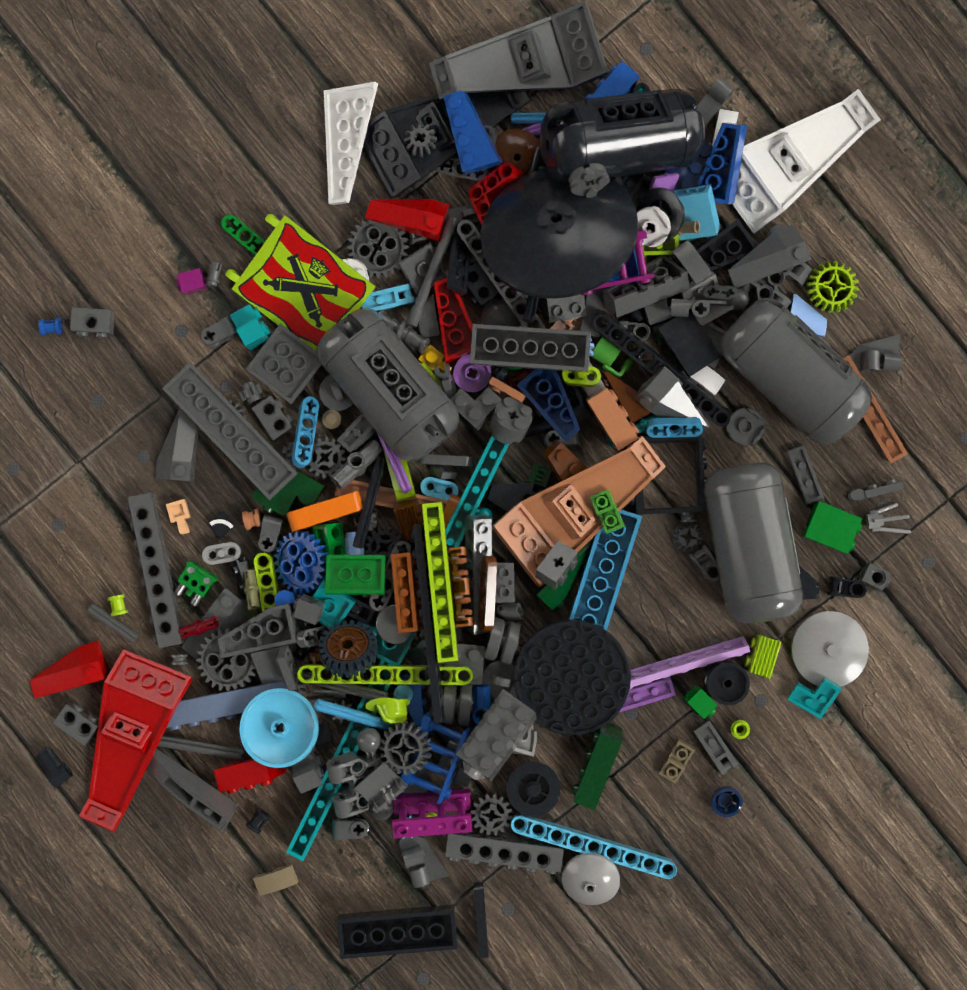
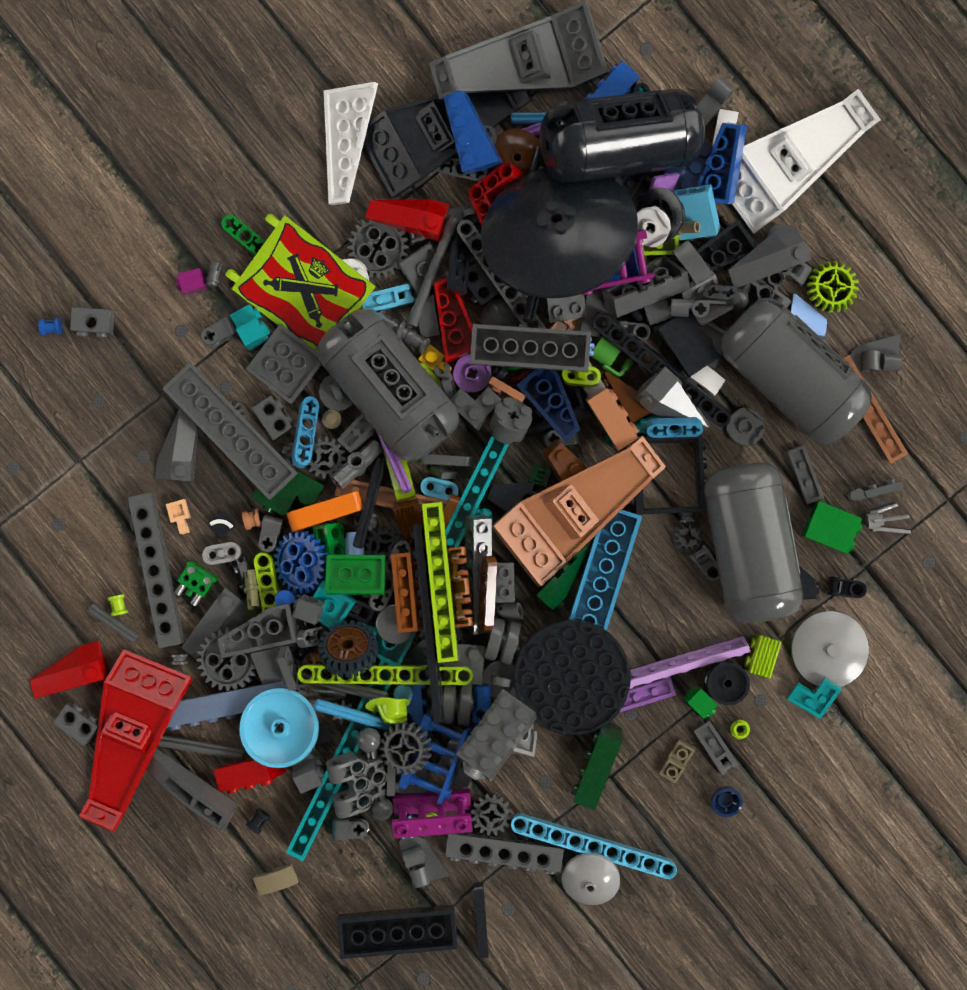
(57, 771): black piece -> none
(198, 627): dark red pin -> none
(250, 393): dark grey gear -> none
(381, 787): dark grey hinge -> none
(415, 145): dark grey gear -> none
(533, 788): black wheel -> none
(558, 555): dark grey brick -> none
(588, 180): dark grey plate -> none
(607, 511): bright green slope -> none
(866, 576): dark grey brick -> none

